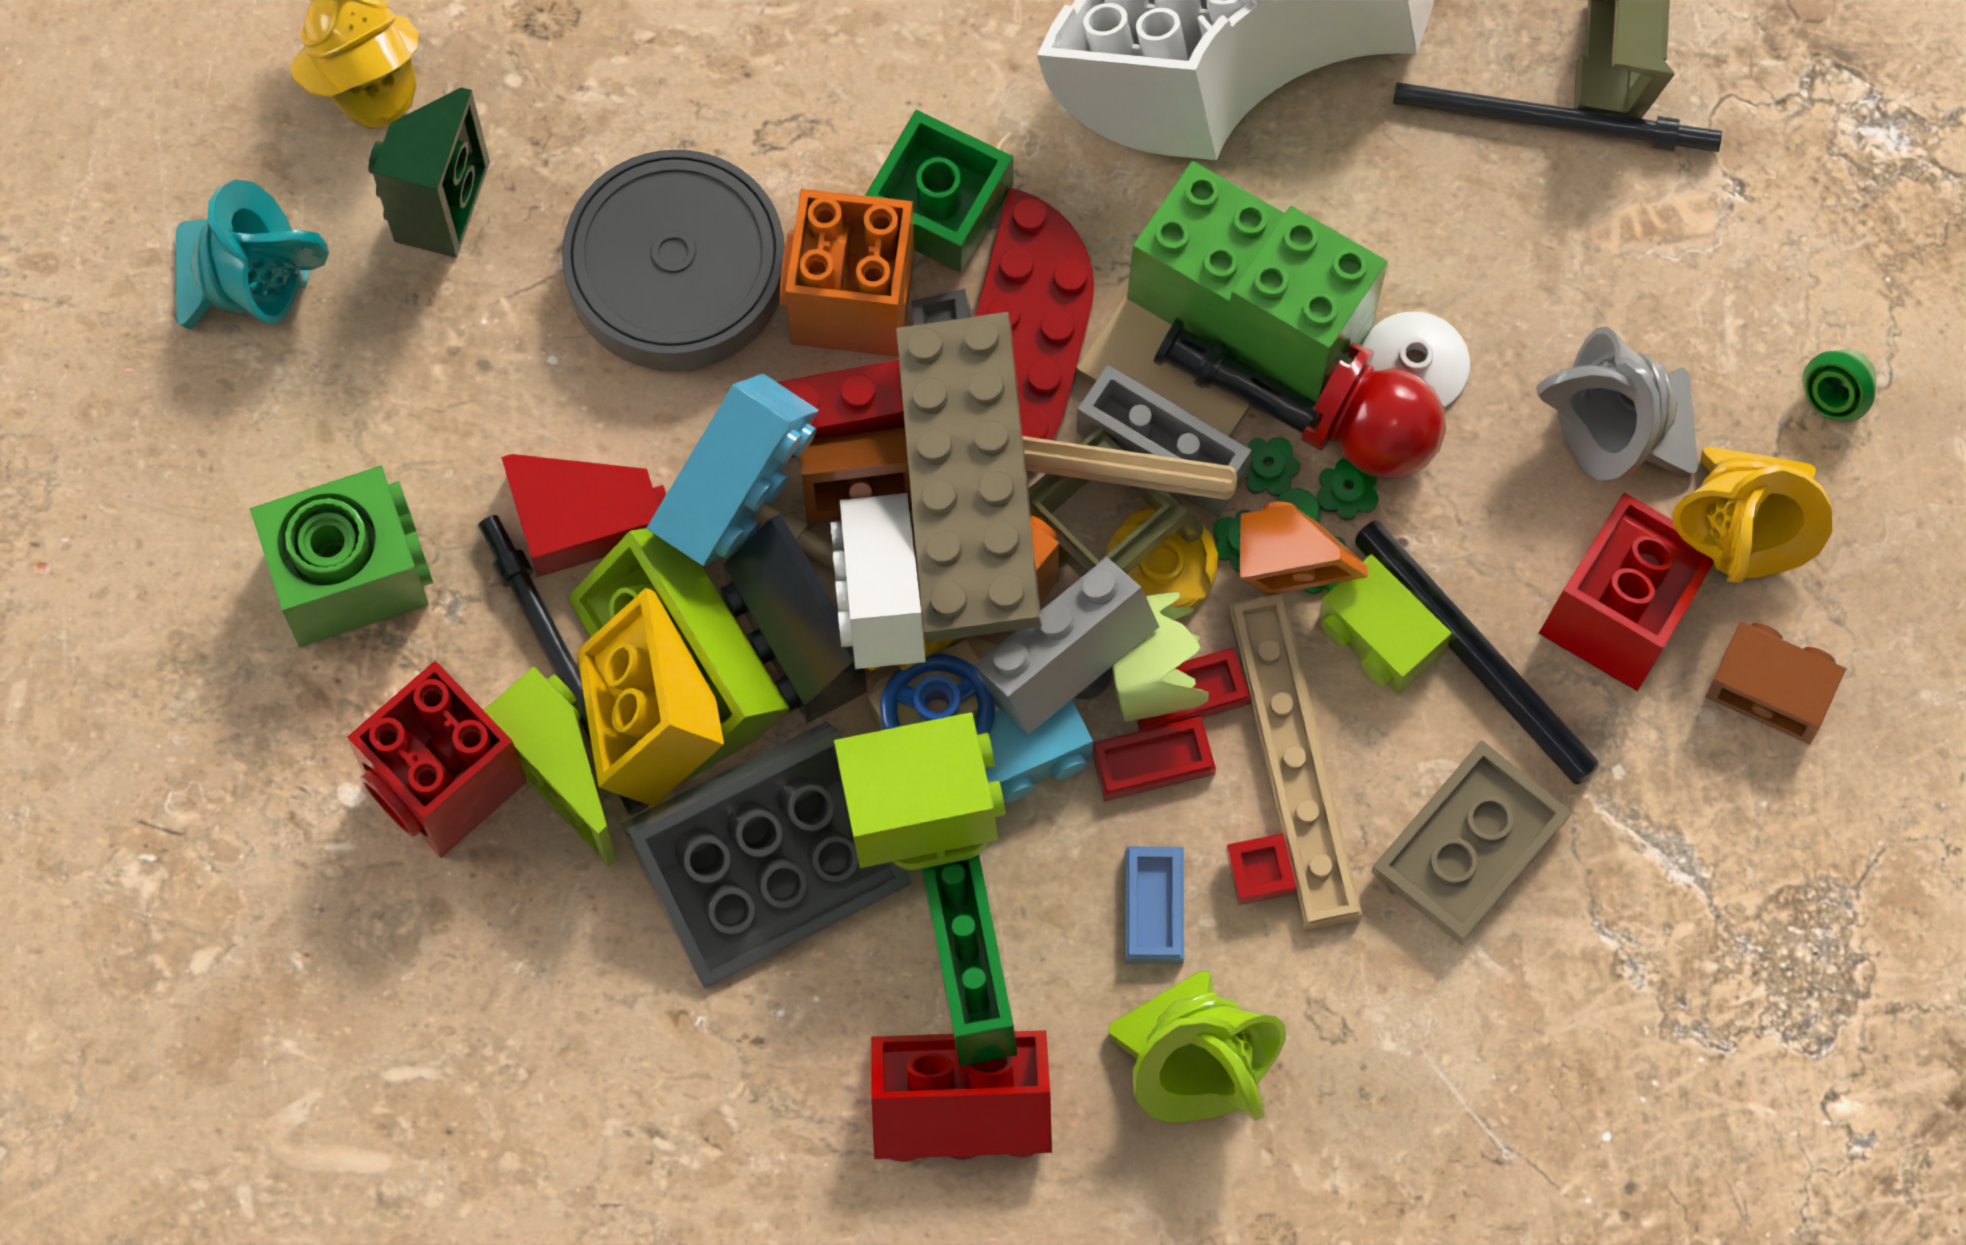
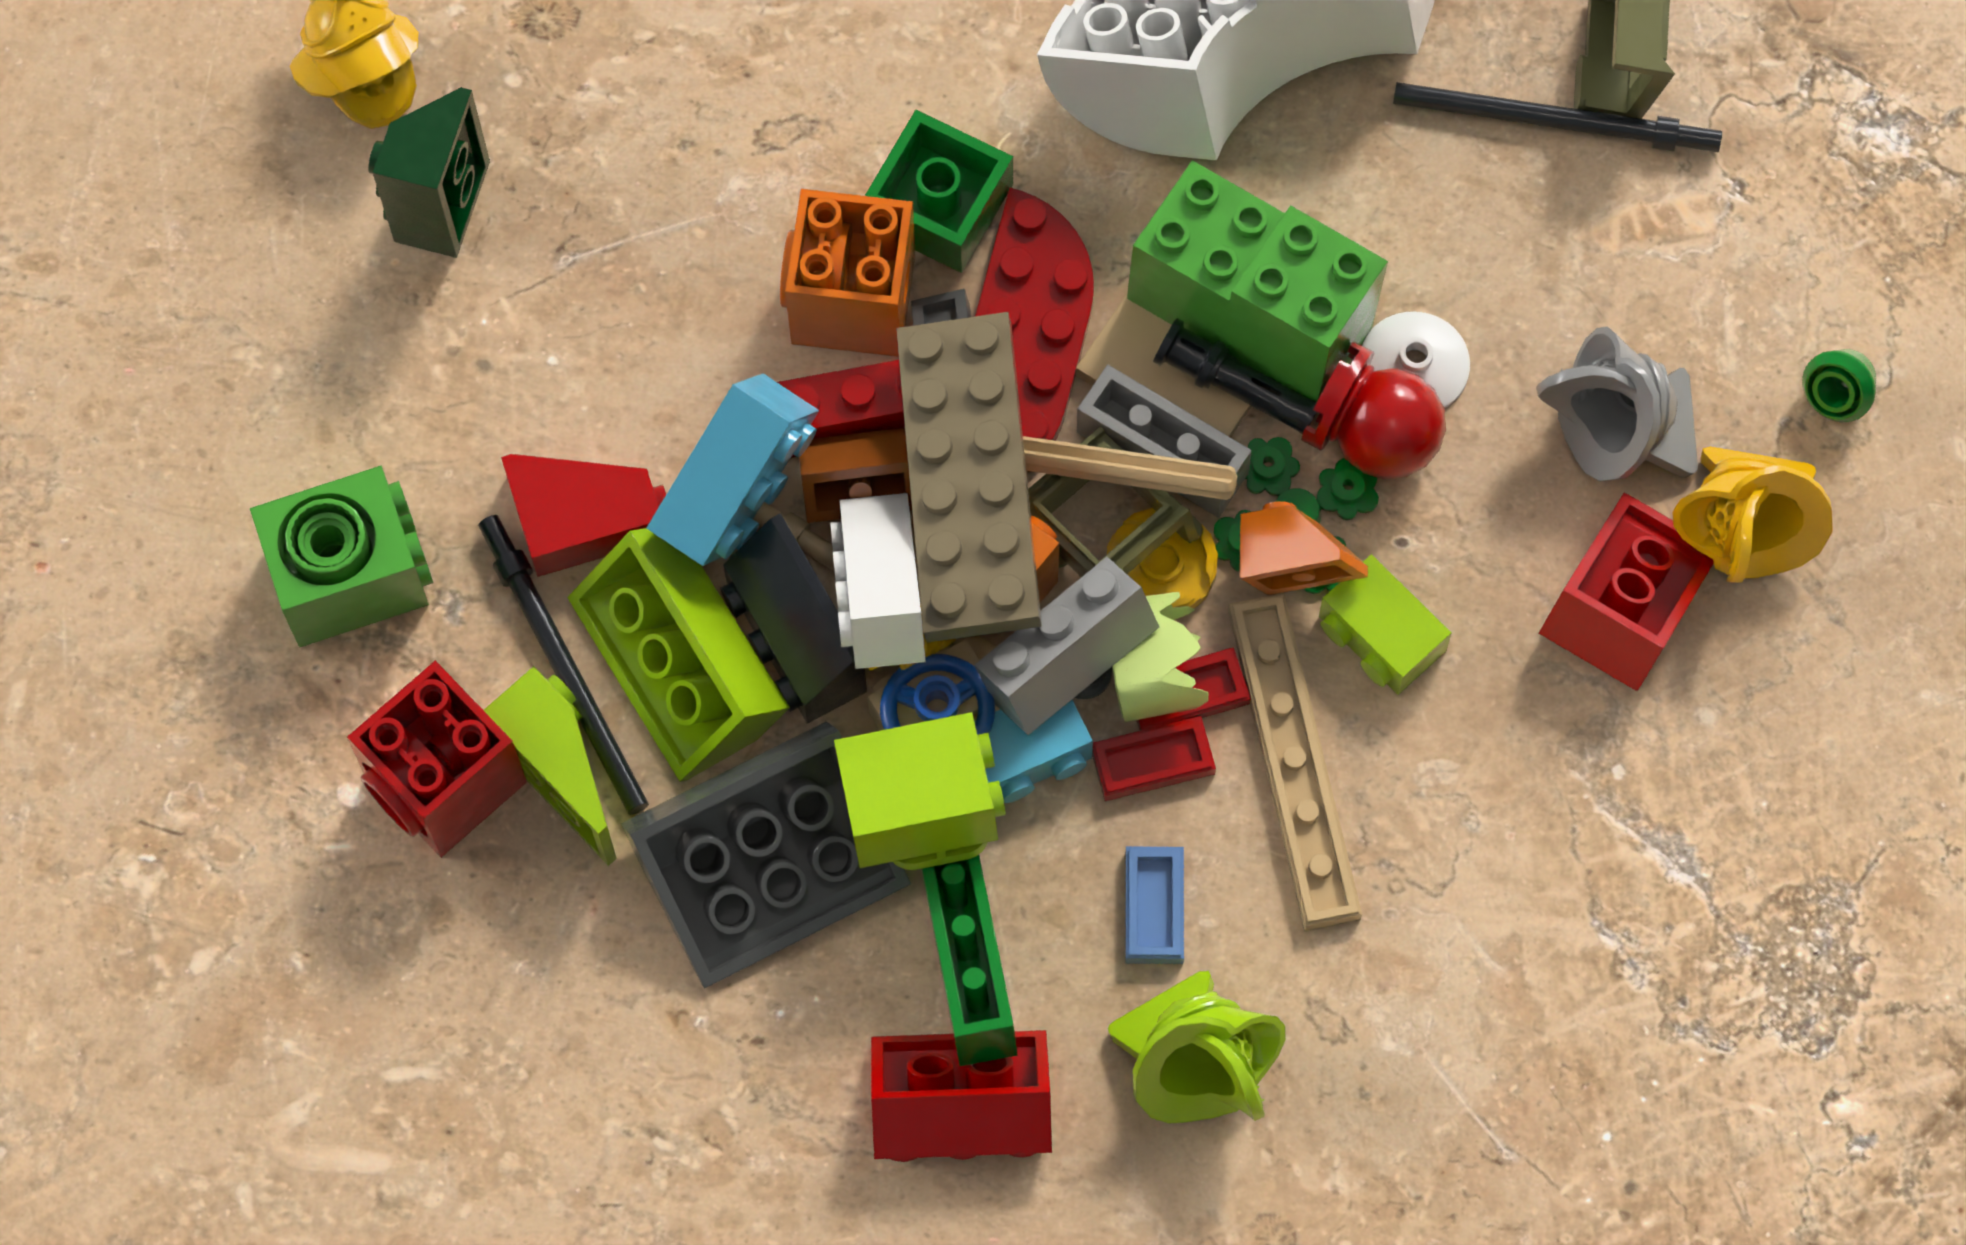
(243, 257): teal helmet -> none
(646, 703): yellow slope -> none
(674, 259): dark grey brick -> none
(1261, 869): red plate -> none
(1471, 842): dark tan plate -> none
(1482, 657): black axle -> none
(1776, 681): dark orange brick -> none

